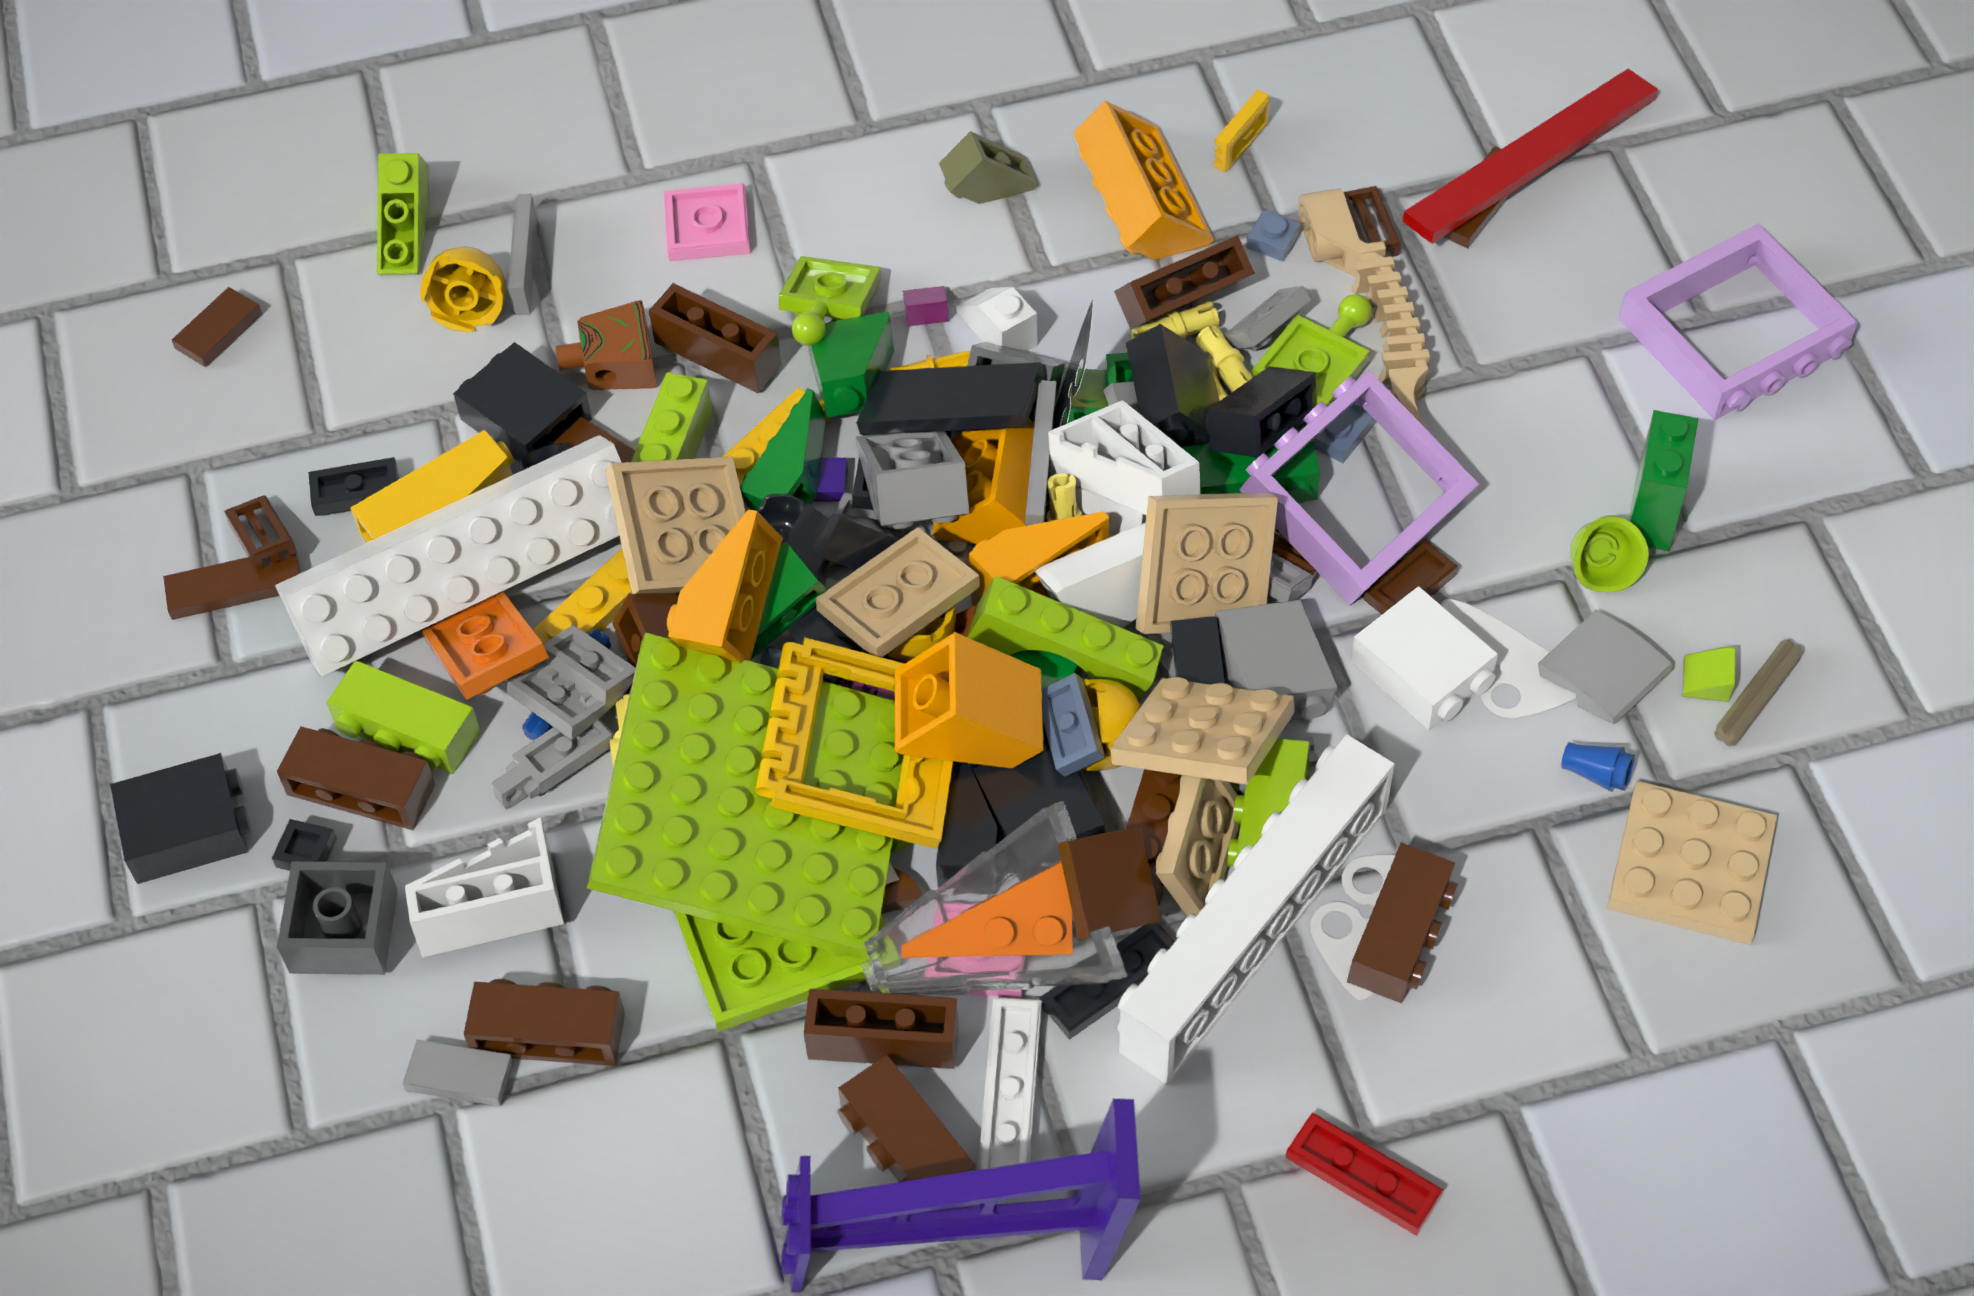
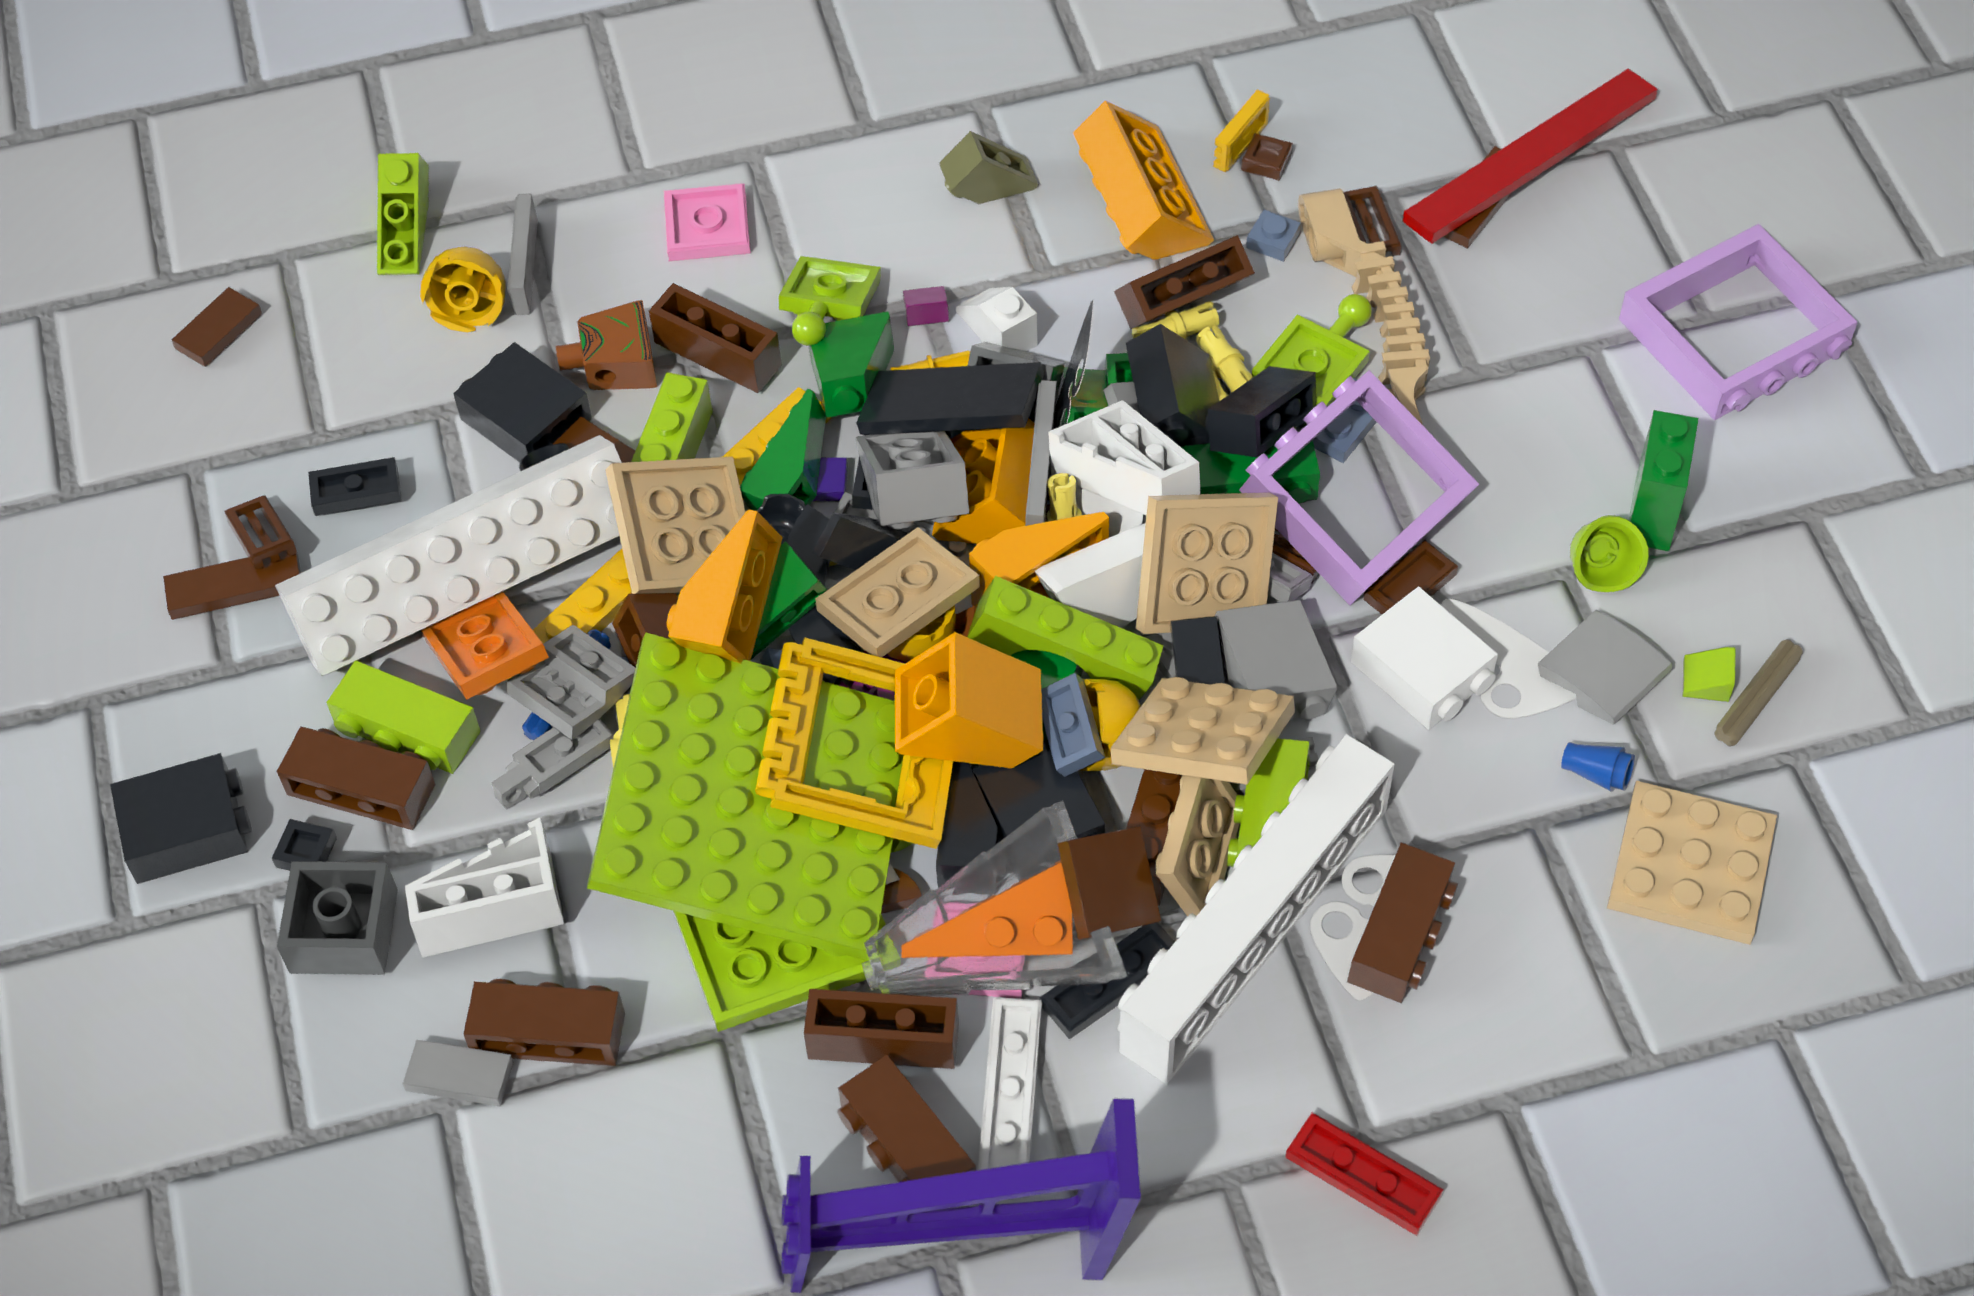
(434, 485): yellow slope -> none
(1266, 156): none -> reddish brown tile
(1275, 312): light grey plate -> none

